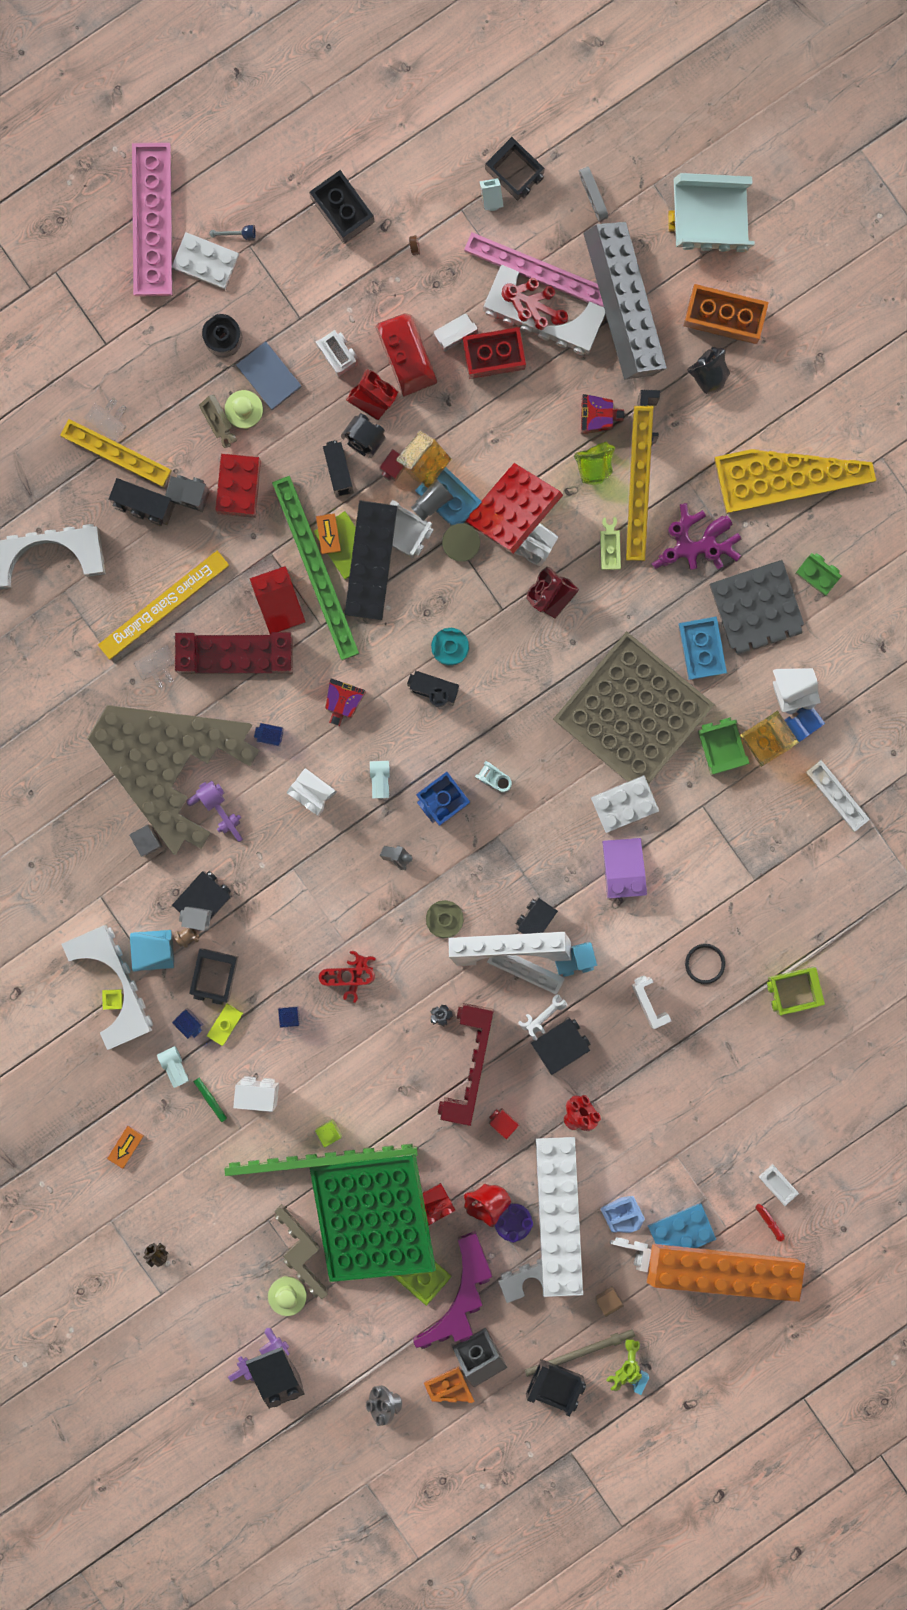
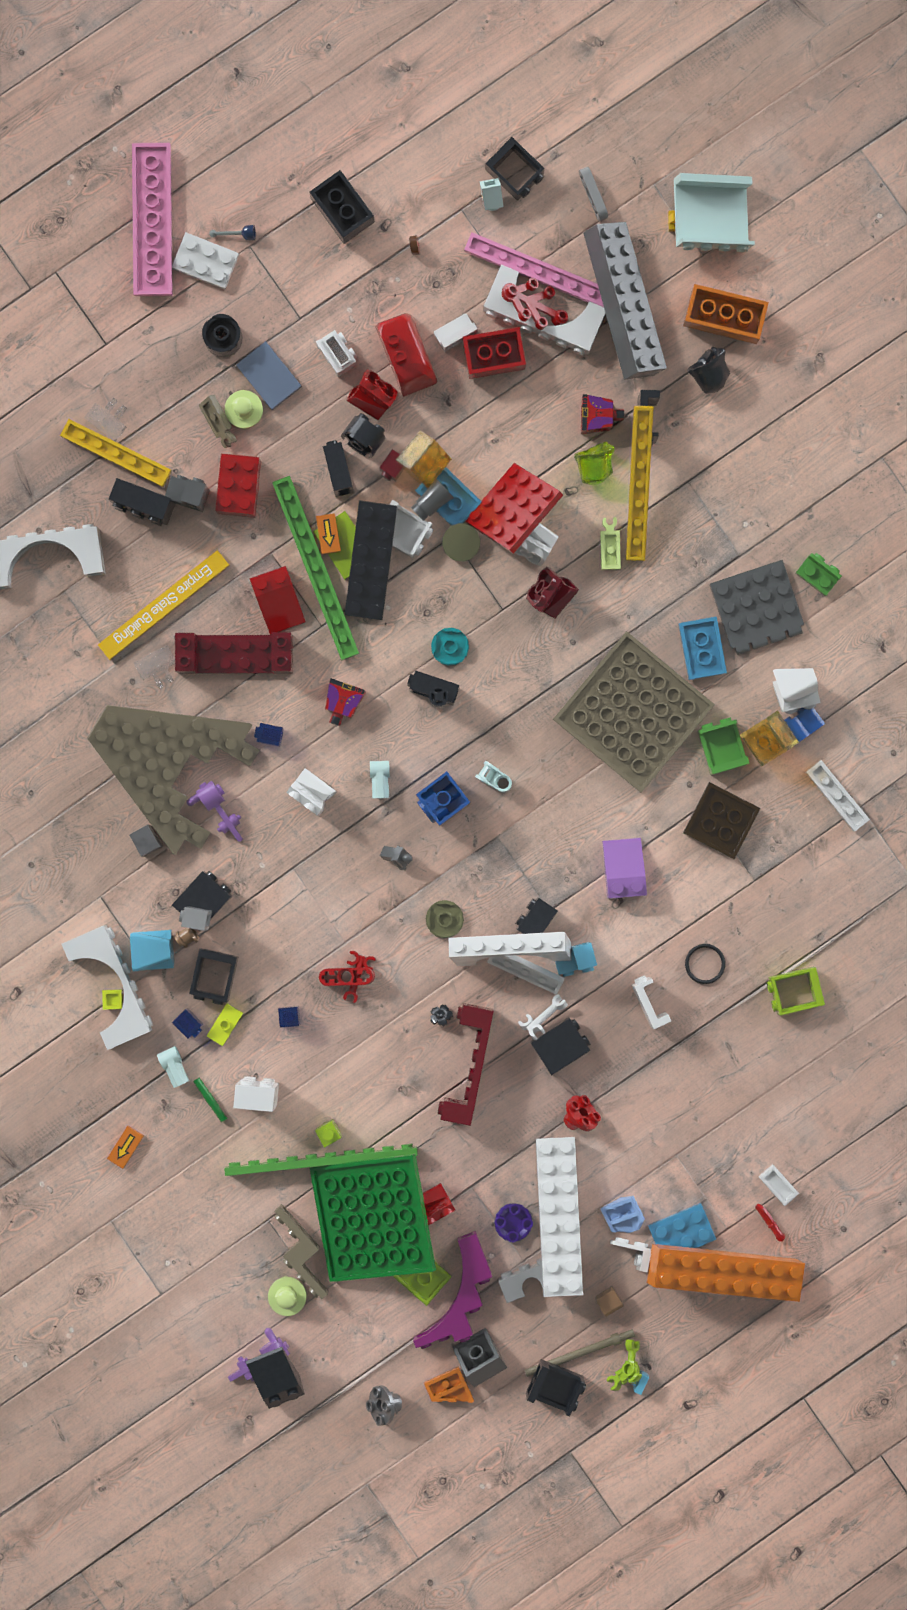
(155, 1255): dark brown gear -> none
(491, 1203): red piece -> none
(503, 1123): red brick -> none
(625, 804): white plate -> none
(690, 549): magenta plant -> none
(721, 820): none -> dark brown plate
(766, 478): yellow wing -> none

